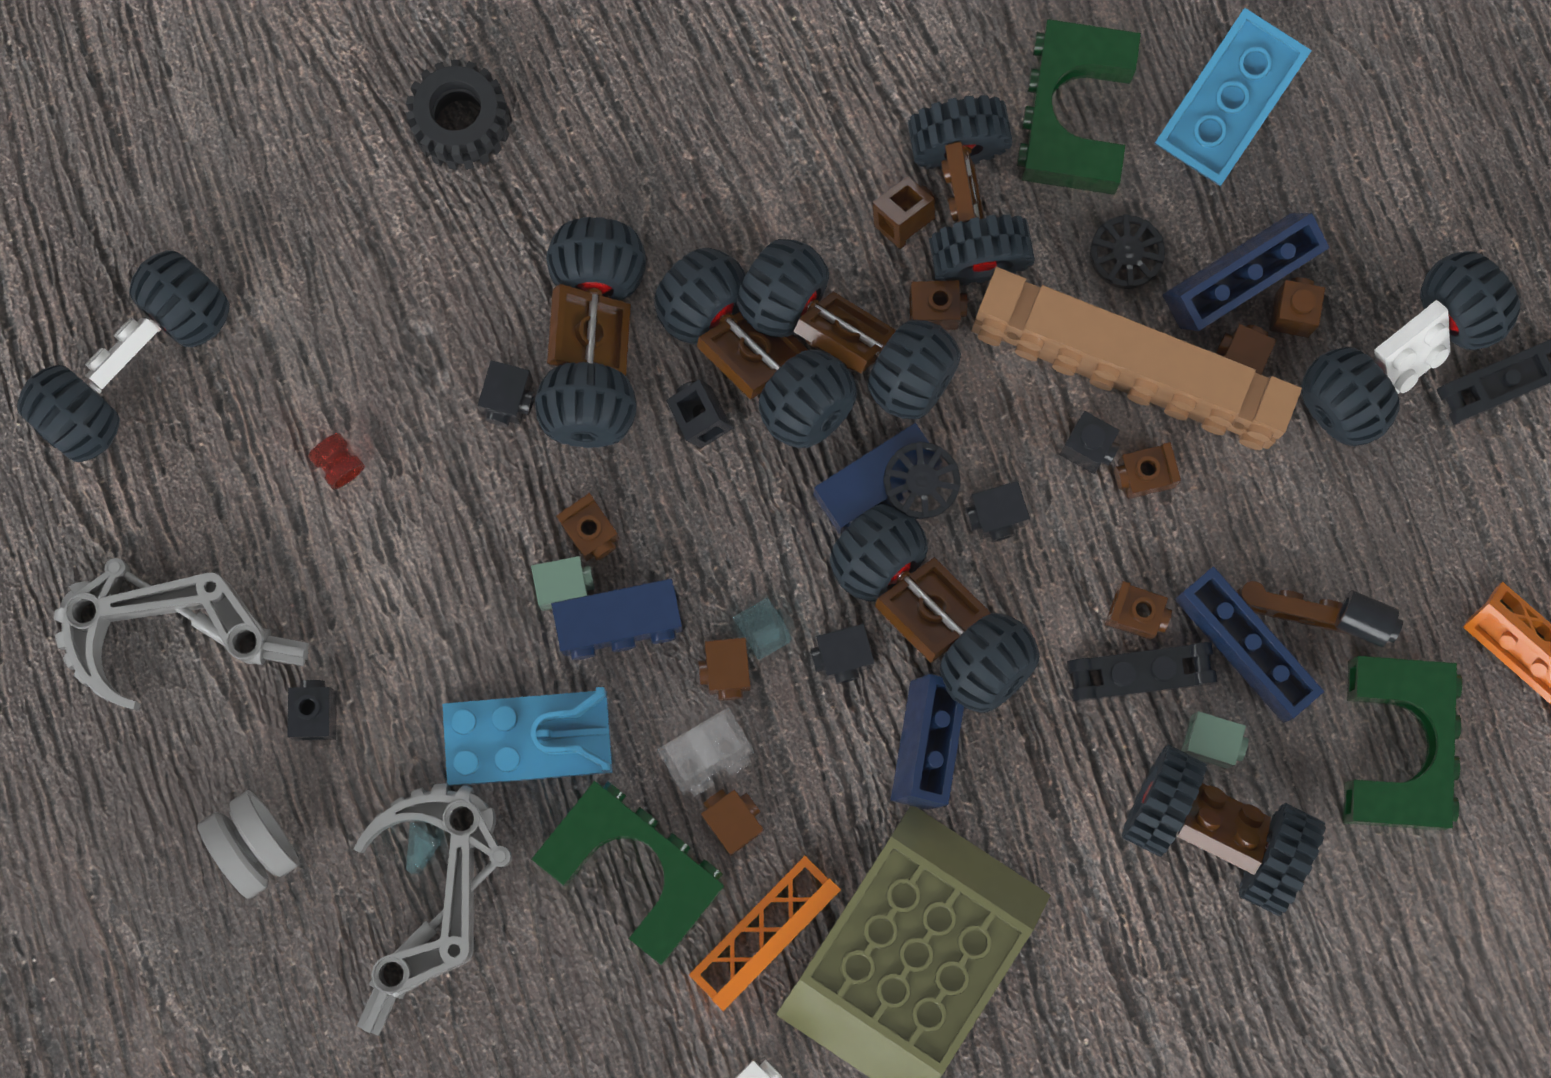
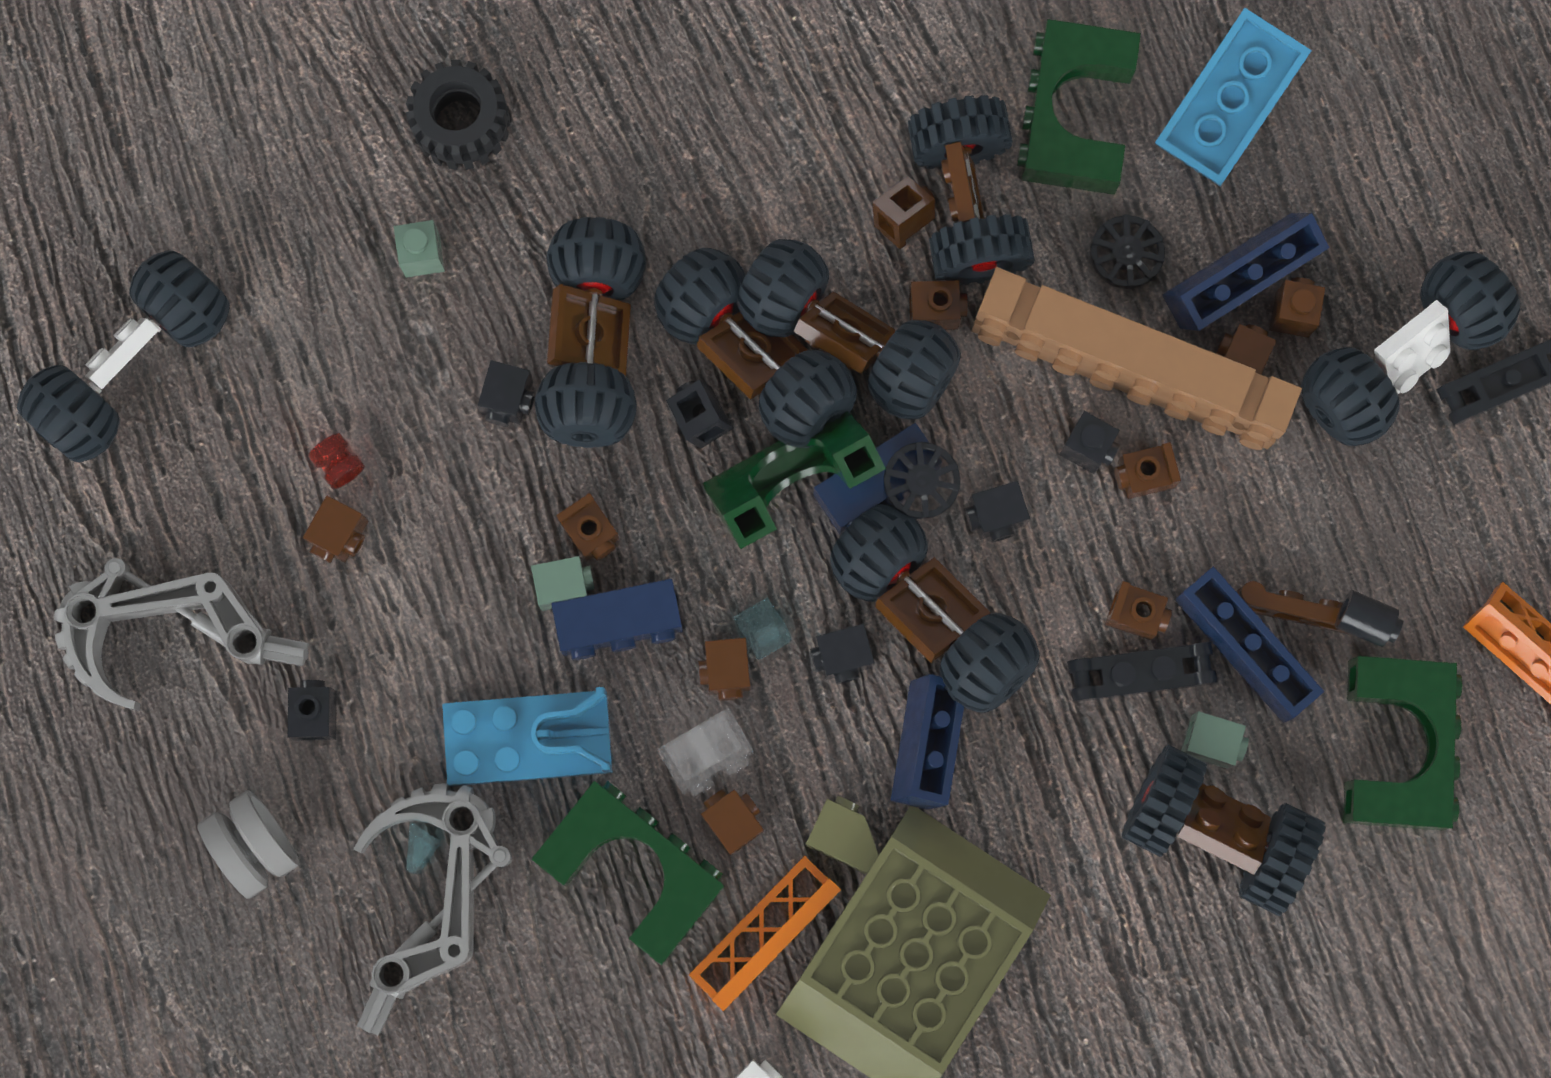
(335, 531): none -> reddish brown brick
(419, 248): none -> sand green brick
(749, 486): none -> dark green arch
(843, 835): none -> olive slope

